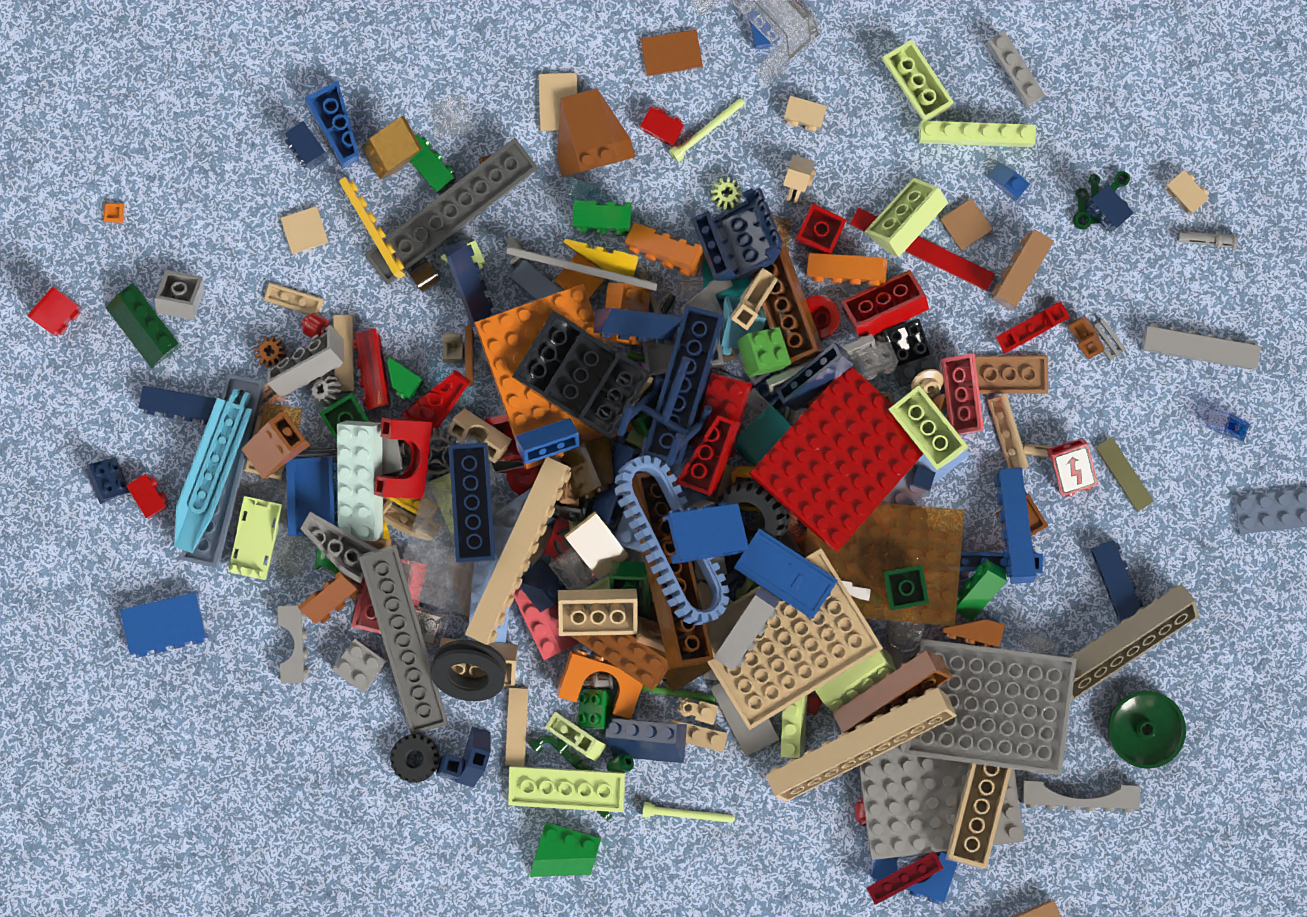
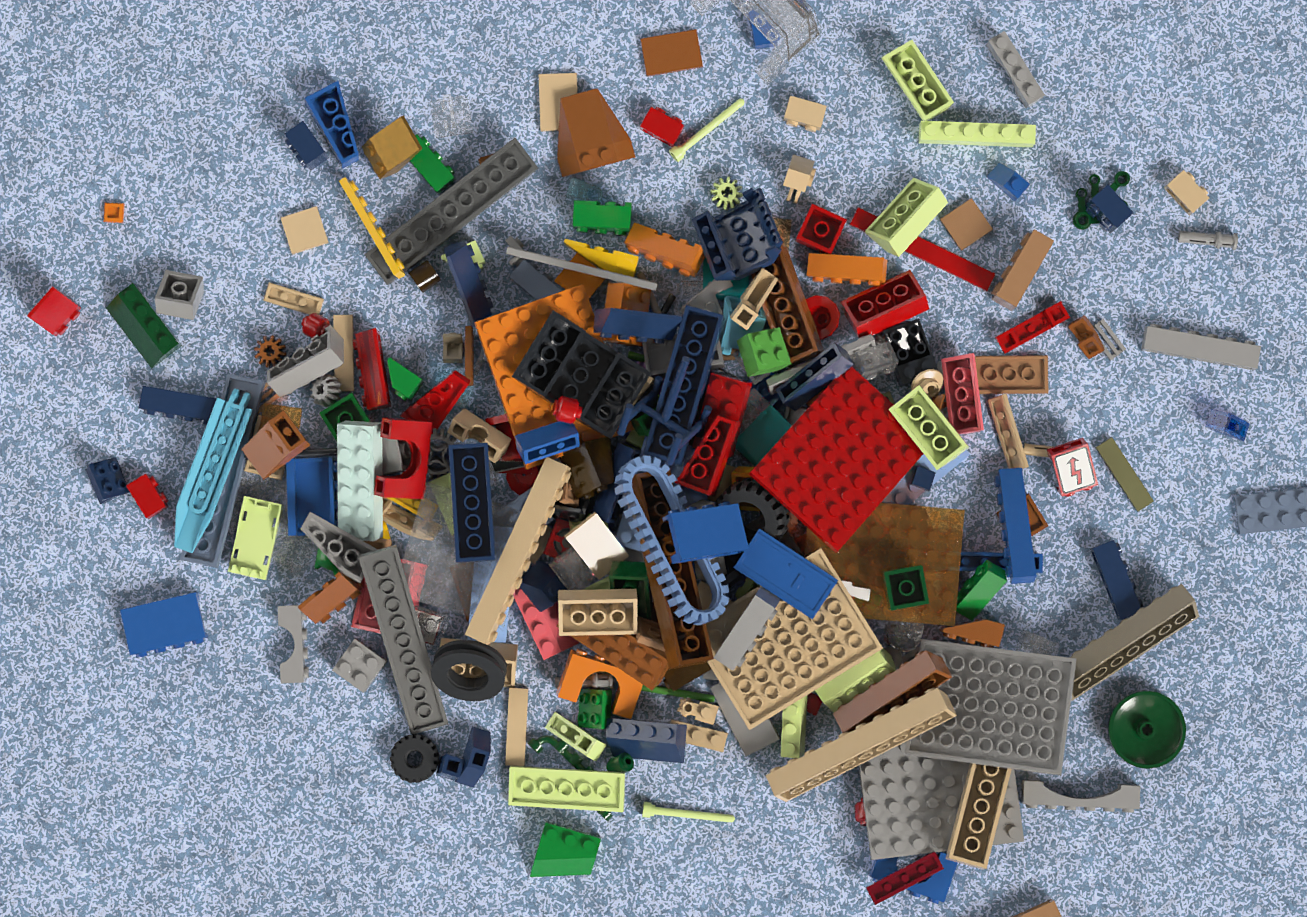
(566, 409): none -> red head

